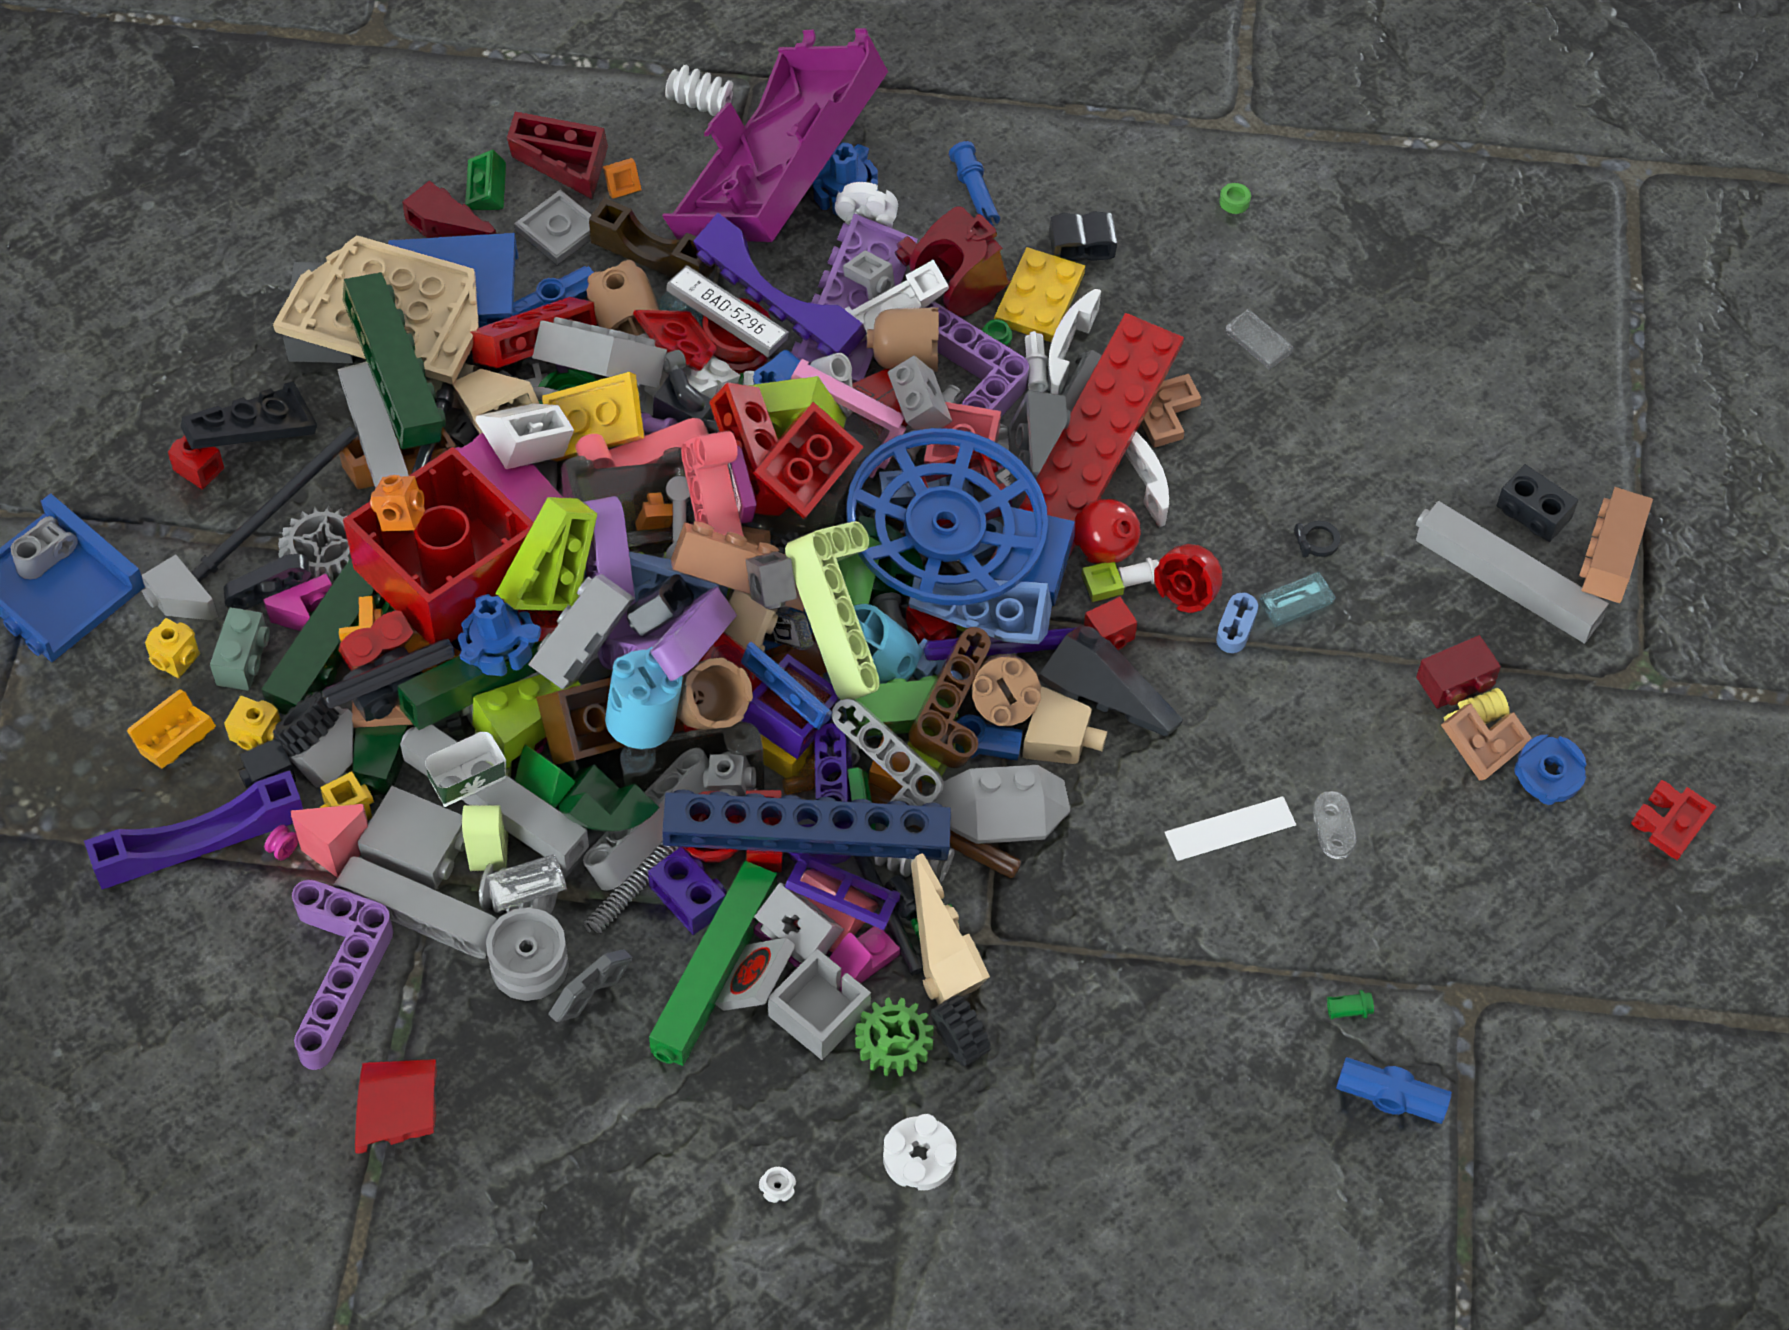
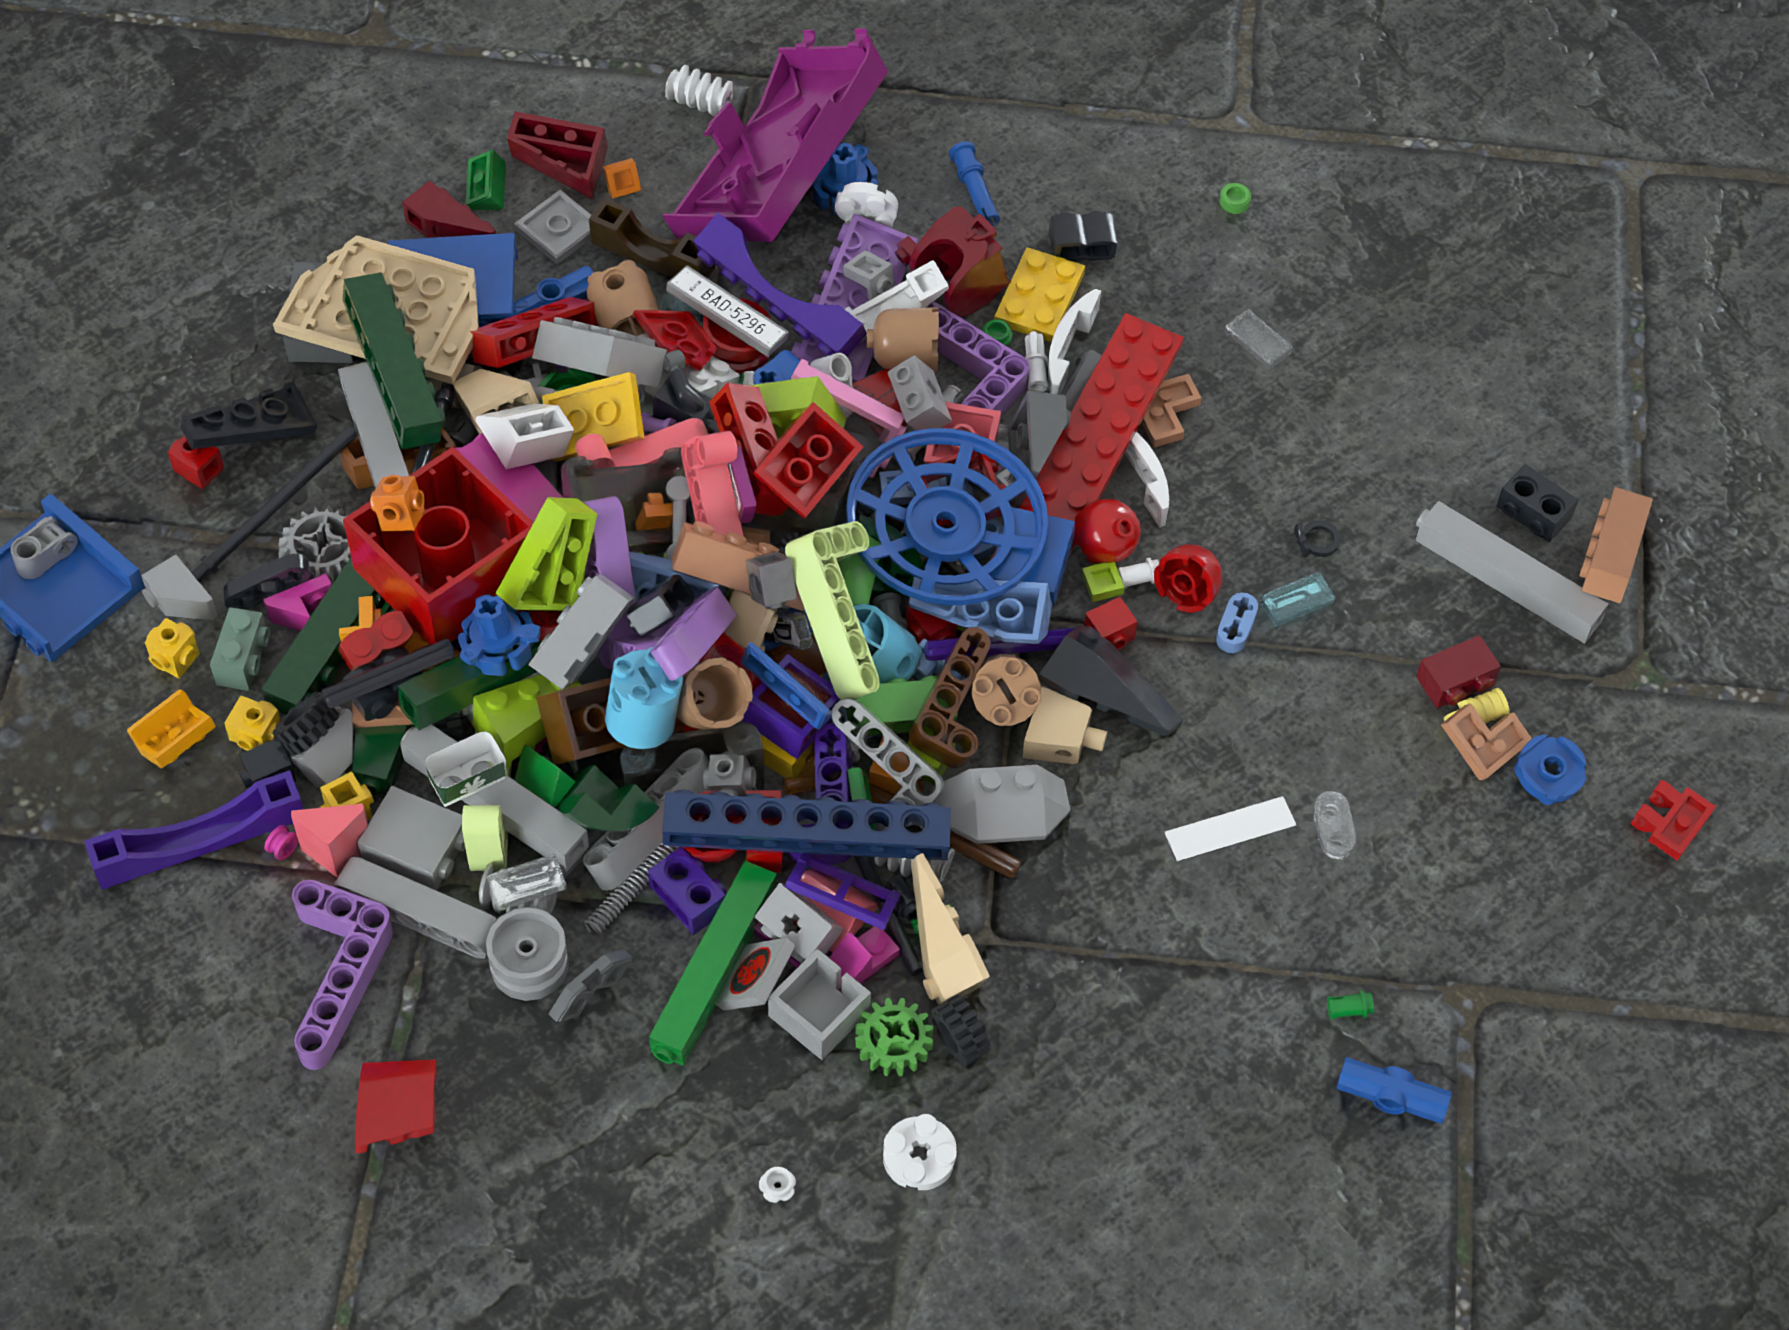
(992, 739): blue piece -> none

